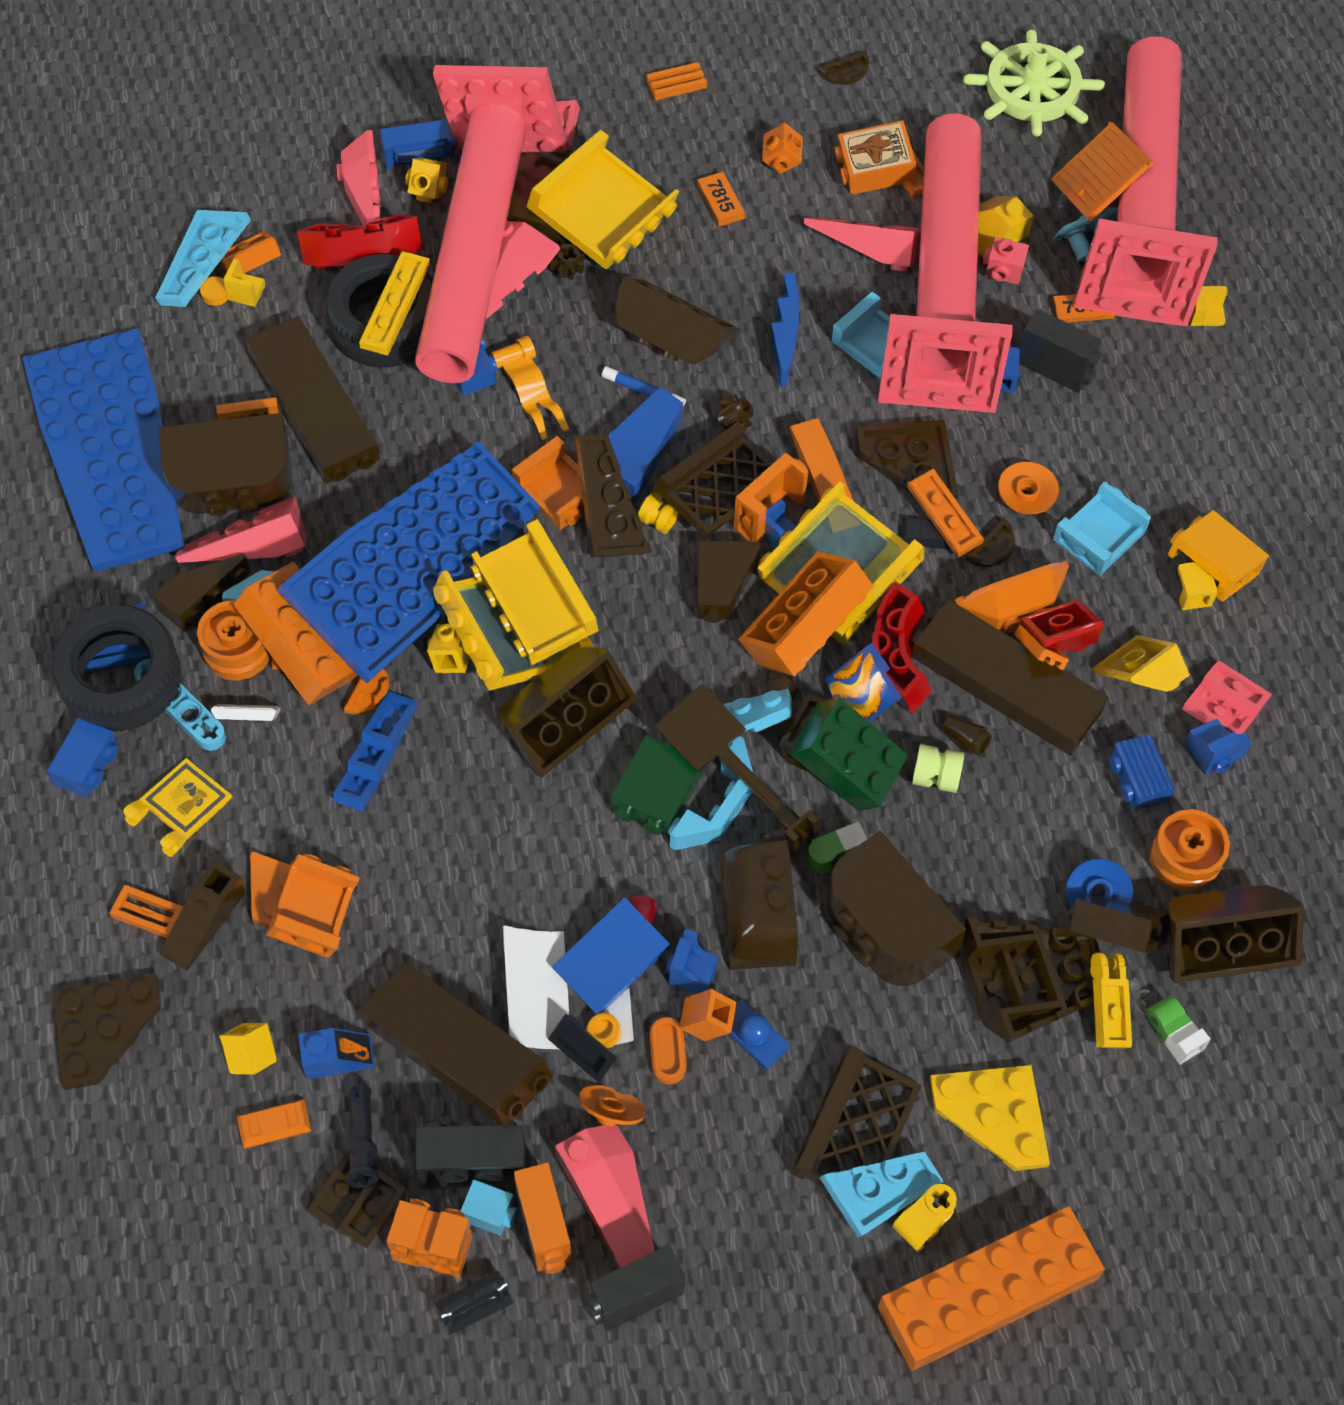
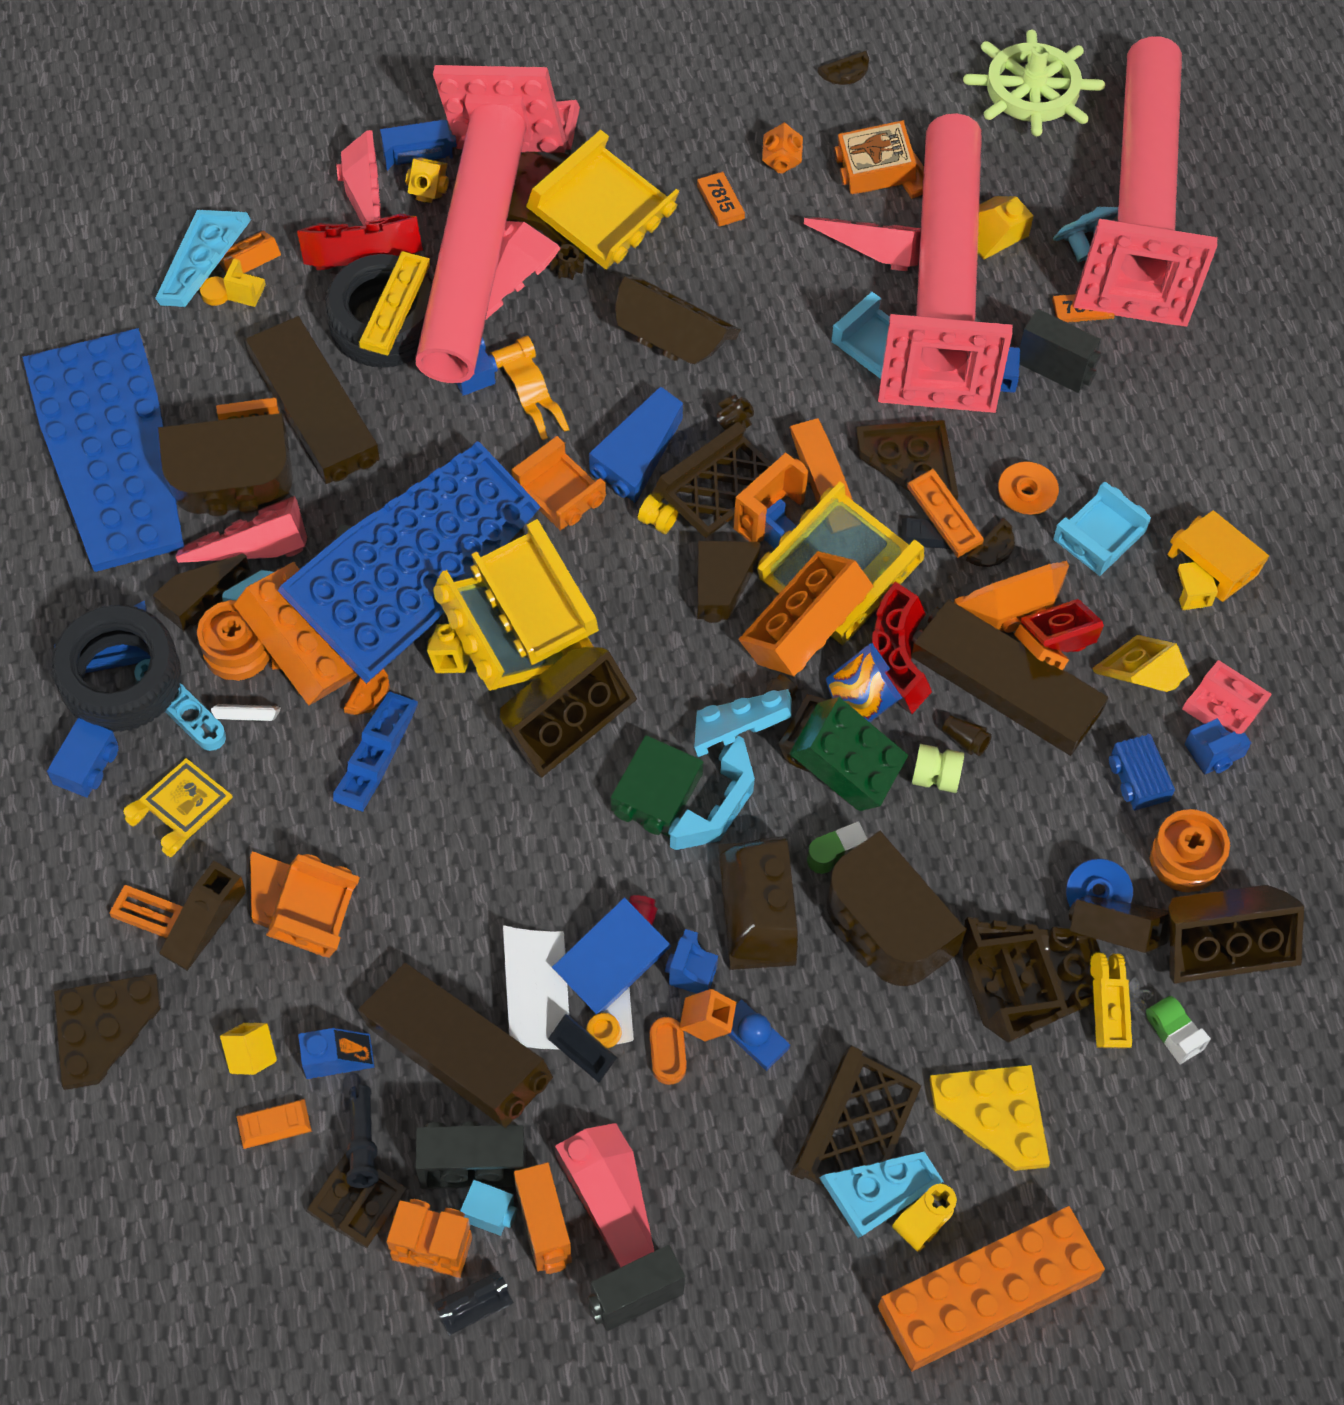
(608, 510): dark brown wing -> none
(610, 1106): orange dish -> none
(632, 383): blue bar -> none
(676, 77): orange tile -> none
(703, 730): dark brown piece -> none
(785, 331): blue slope -> none
(1005, 260): coral brick -> none
(1101, 171): orange piece -> none
(1209, 307): yellow panel -> none

